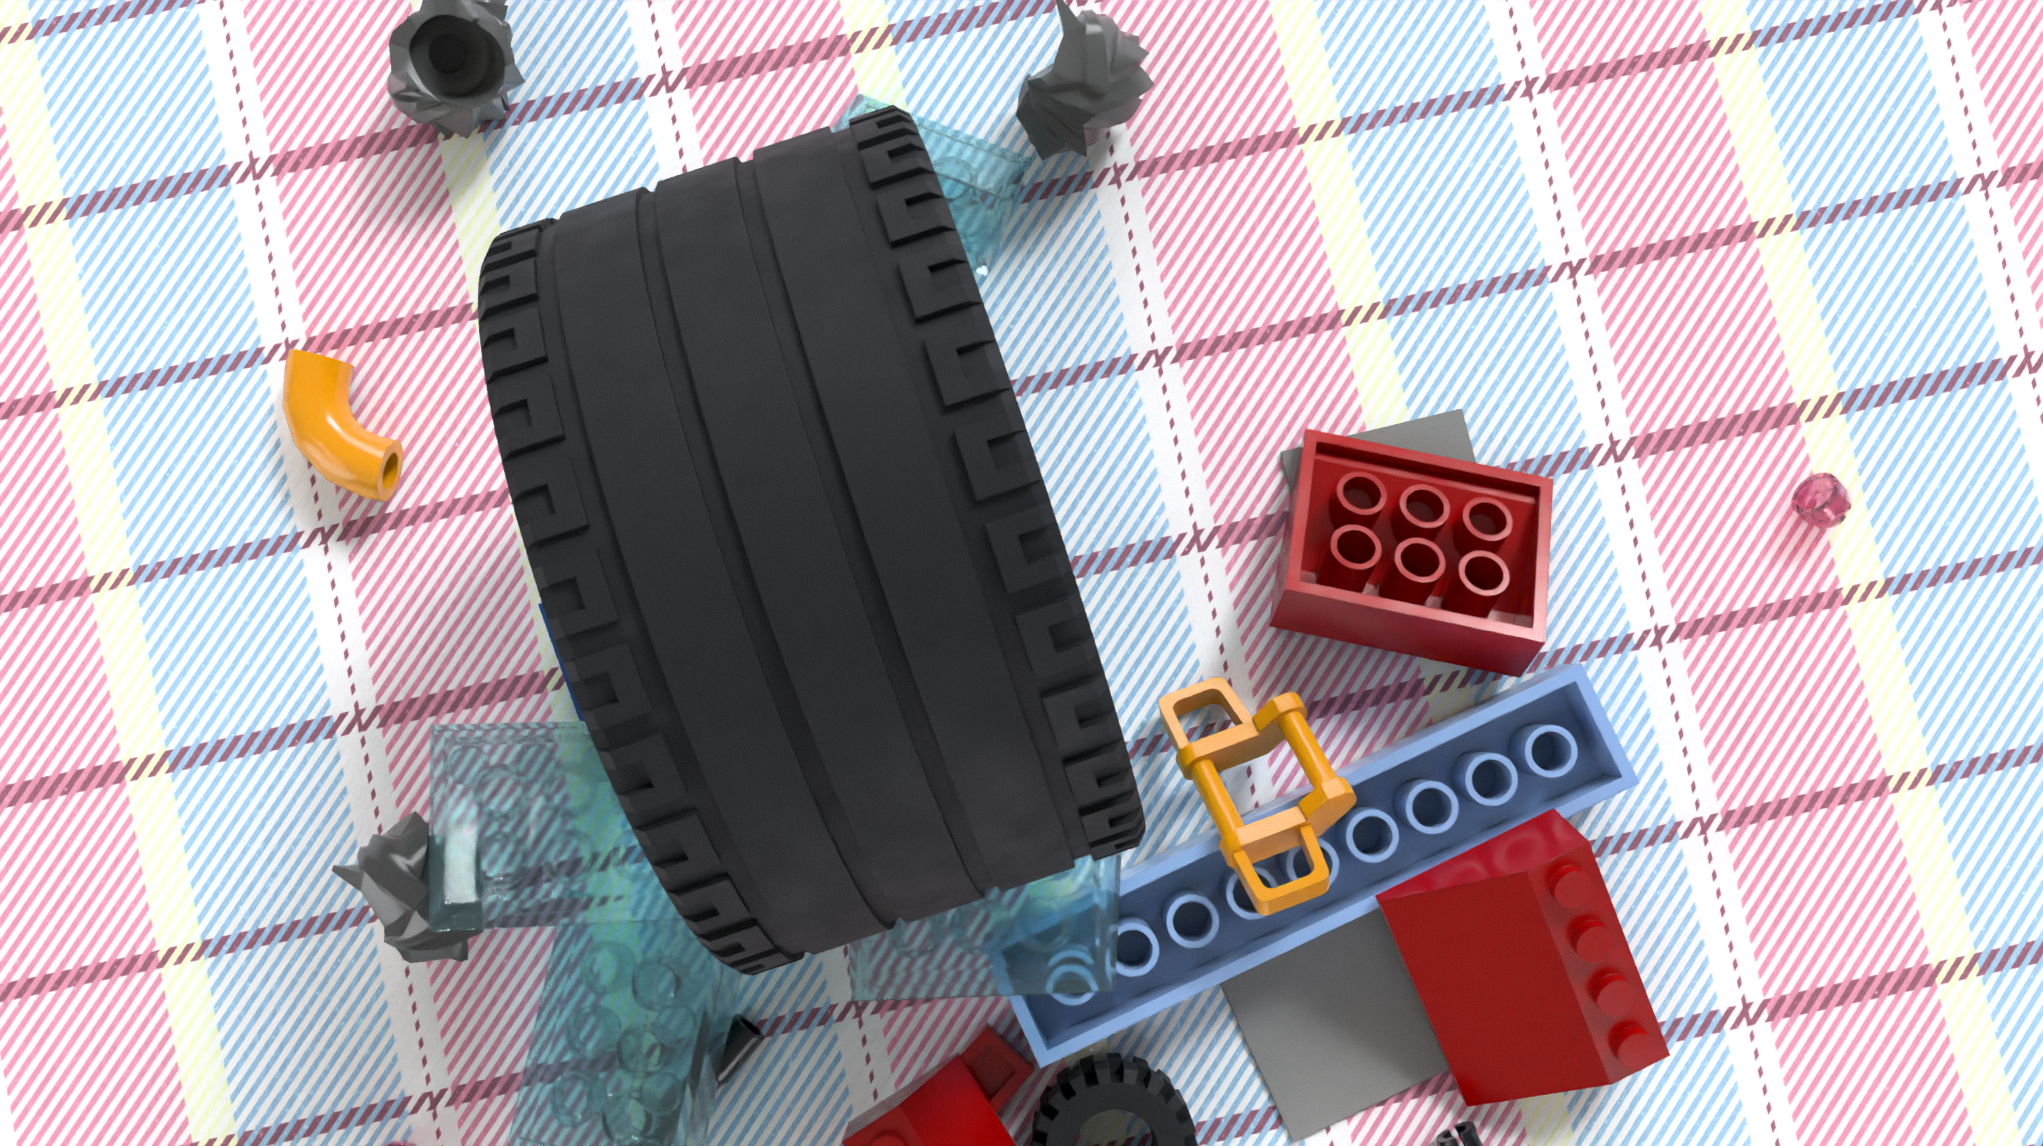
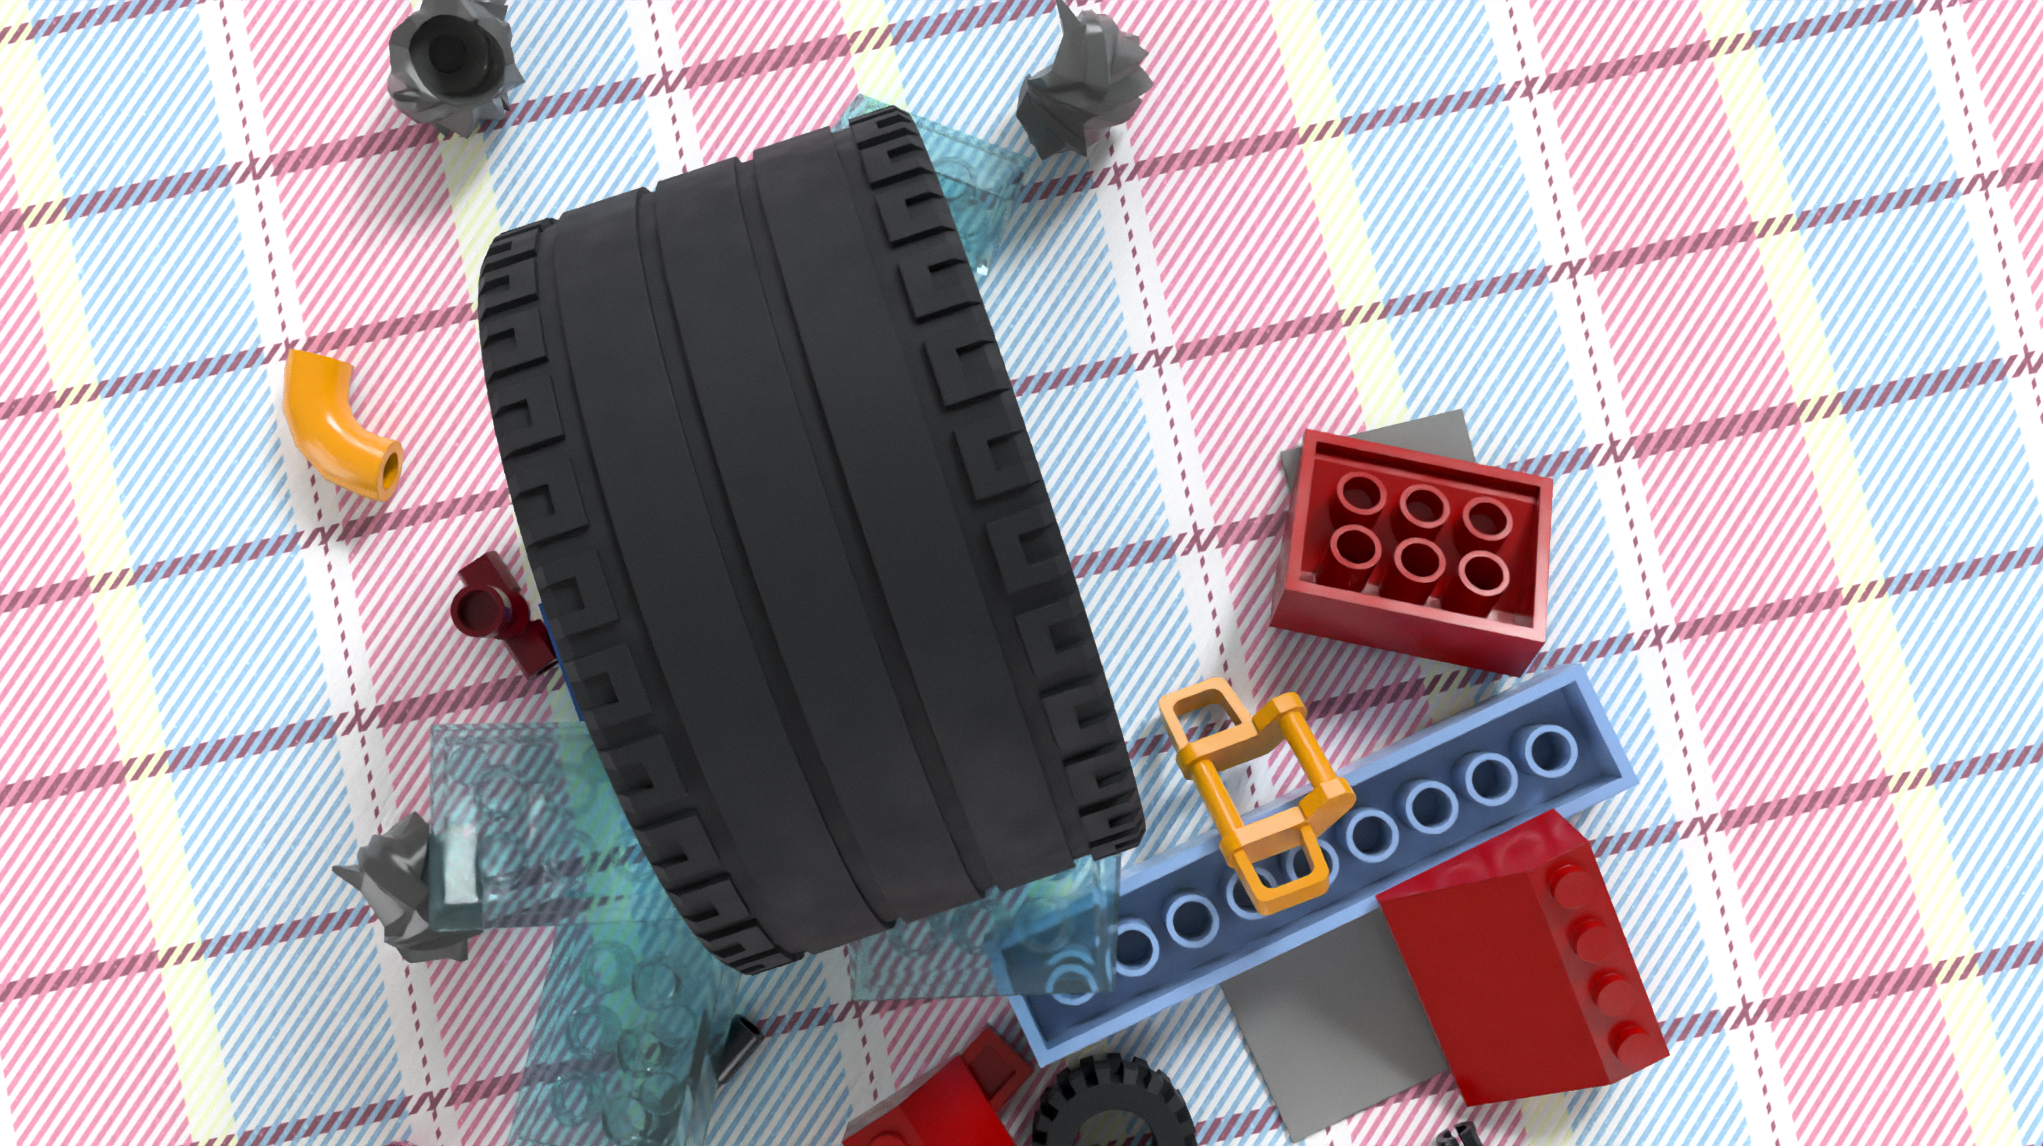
(496, 609): none -> dark red bar
(1826, 491): clear pink hinge -> none

